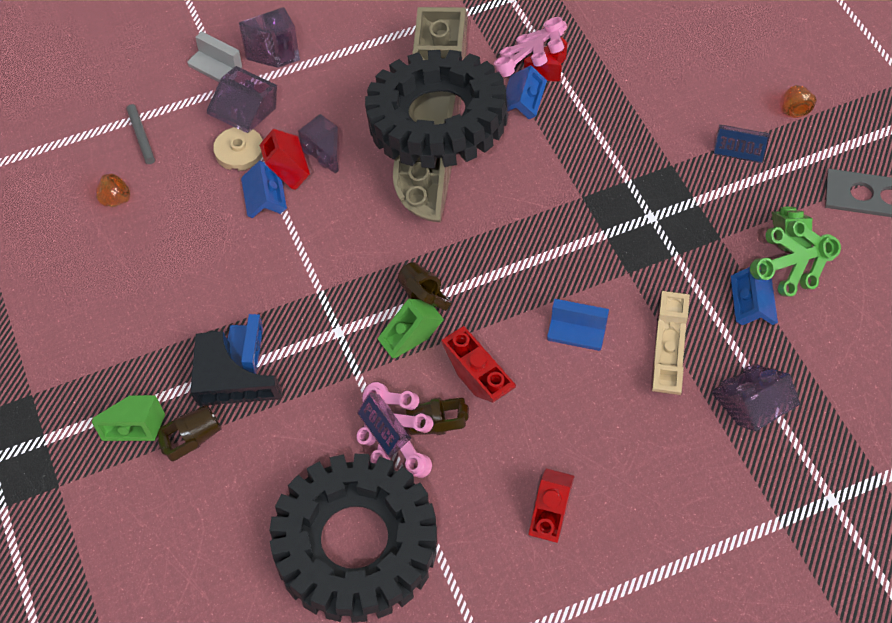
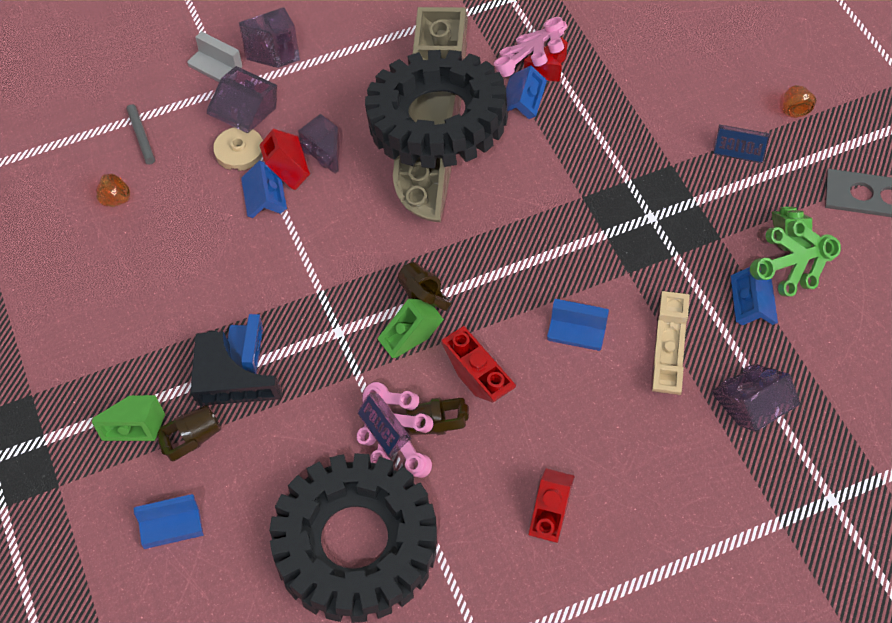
(169, 521): none -> blue panel

